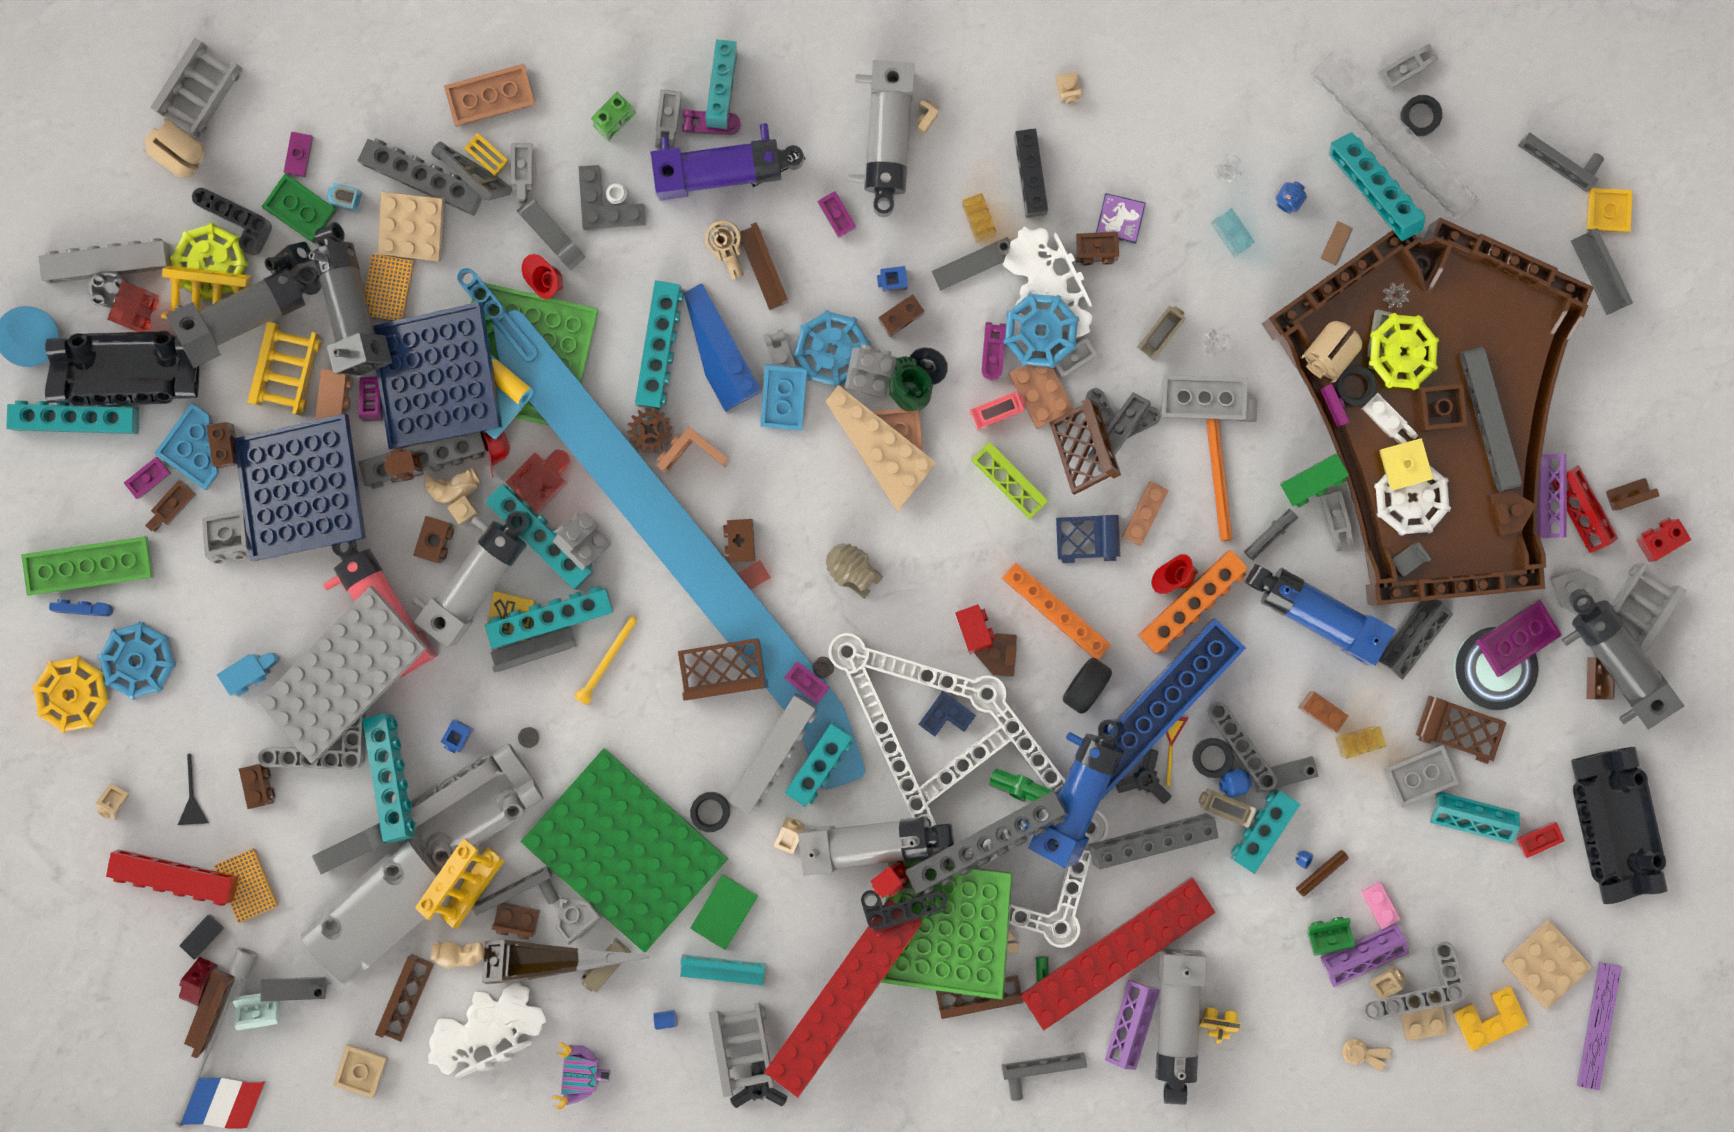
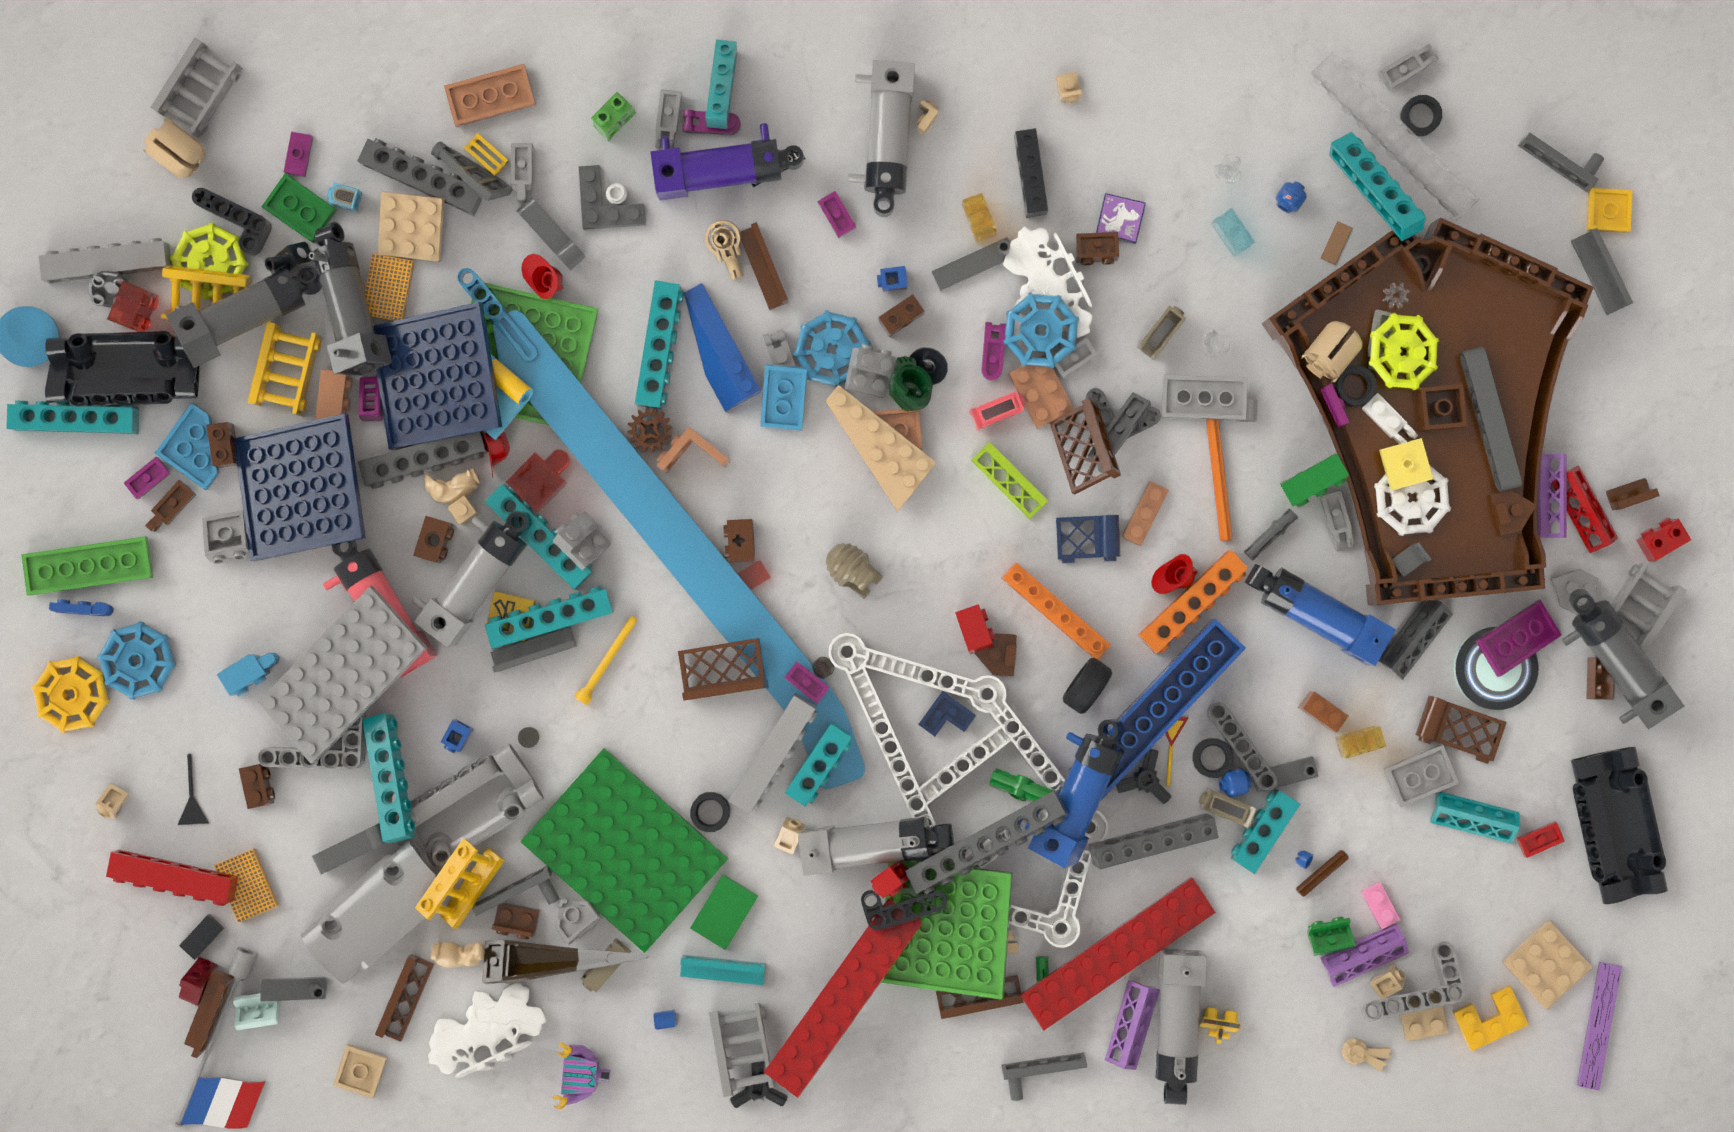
(403, 464): reddish brown brick -> none

